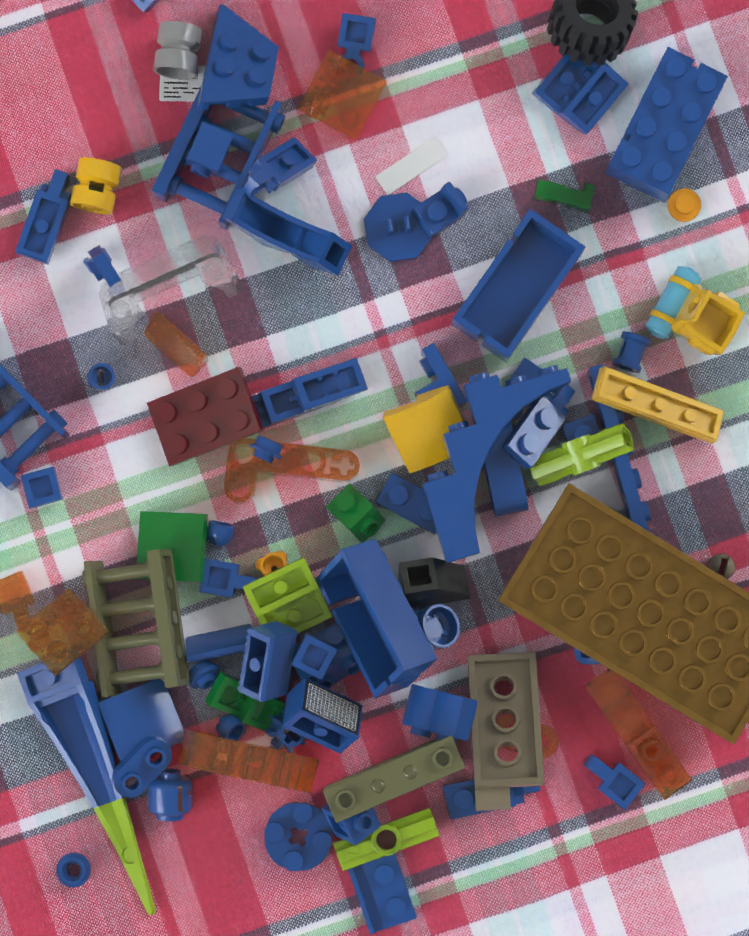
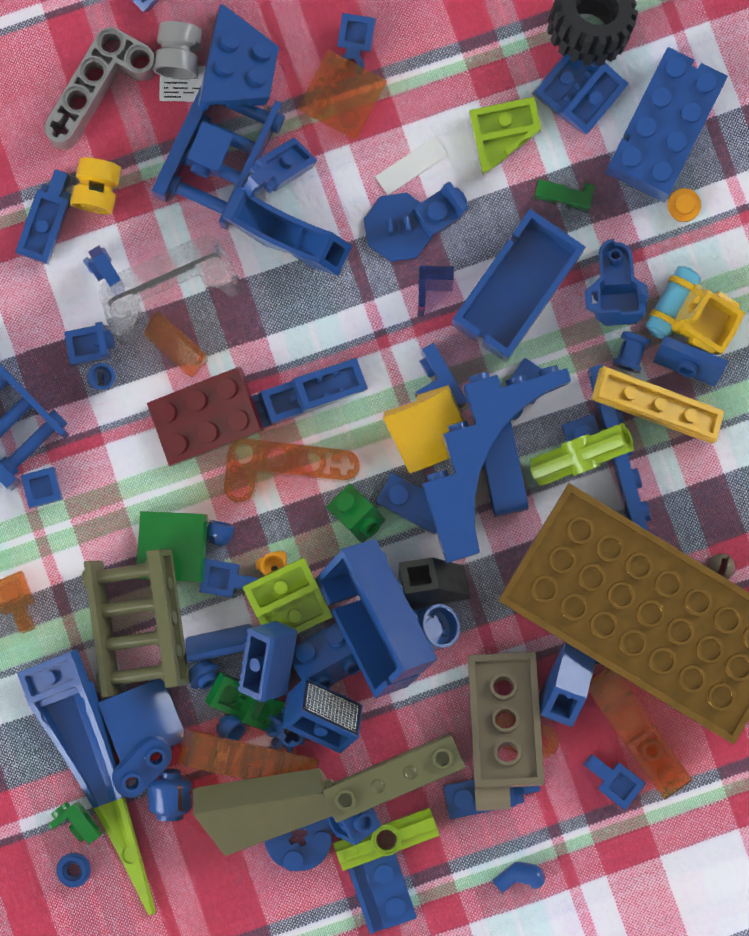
(62, 632): clear orange hinge -> none
(82, 825): none -> green bracket
(89, 344): none -> blue bracket
(94, 91): none -> light grey beam
(261, 807): none -> olive slope
(266, 449): blue plate -> none
(313, 656): blue plate -> none
(434, 279): none -> clear blue panel
(439, 713): blue brick -> none
(503, 130): none -> lime wing
(522, 873): none -> blue arm
(538, 426): hinge -> none
(566, 686): none -> blue slope
(617, 291): none -> blue piece
(690, 361): none -> blue plate

